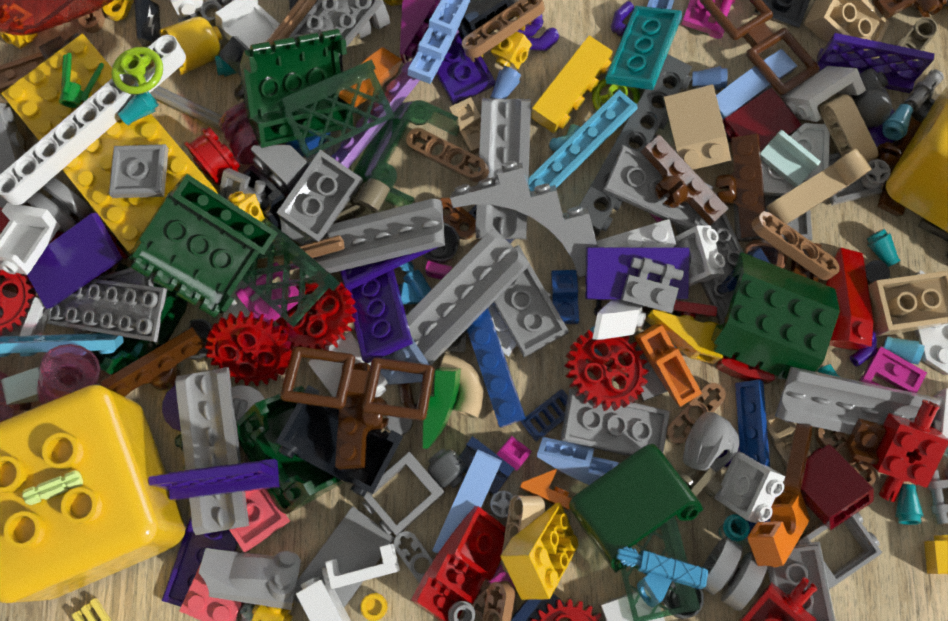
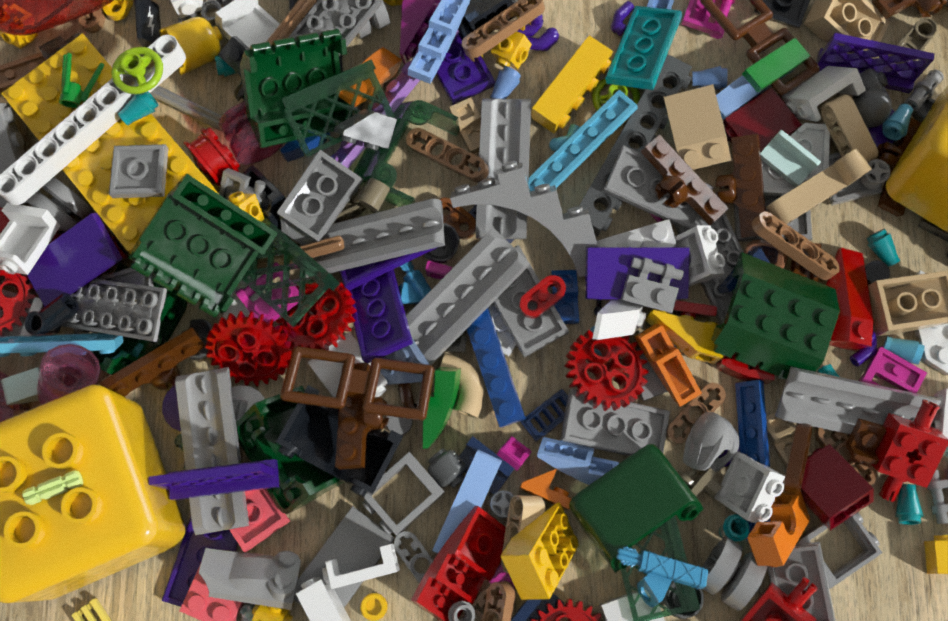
(51, 317): none -> black piece
(280, 164): light grey slope -> none
(369, 127): none -> slope
(541, 296): none -> red plate
(776, 65): none -> green tile

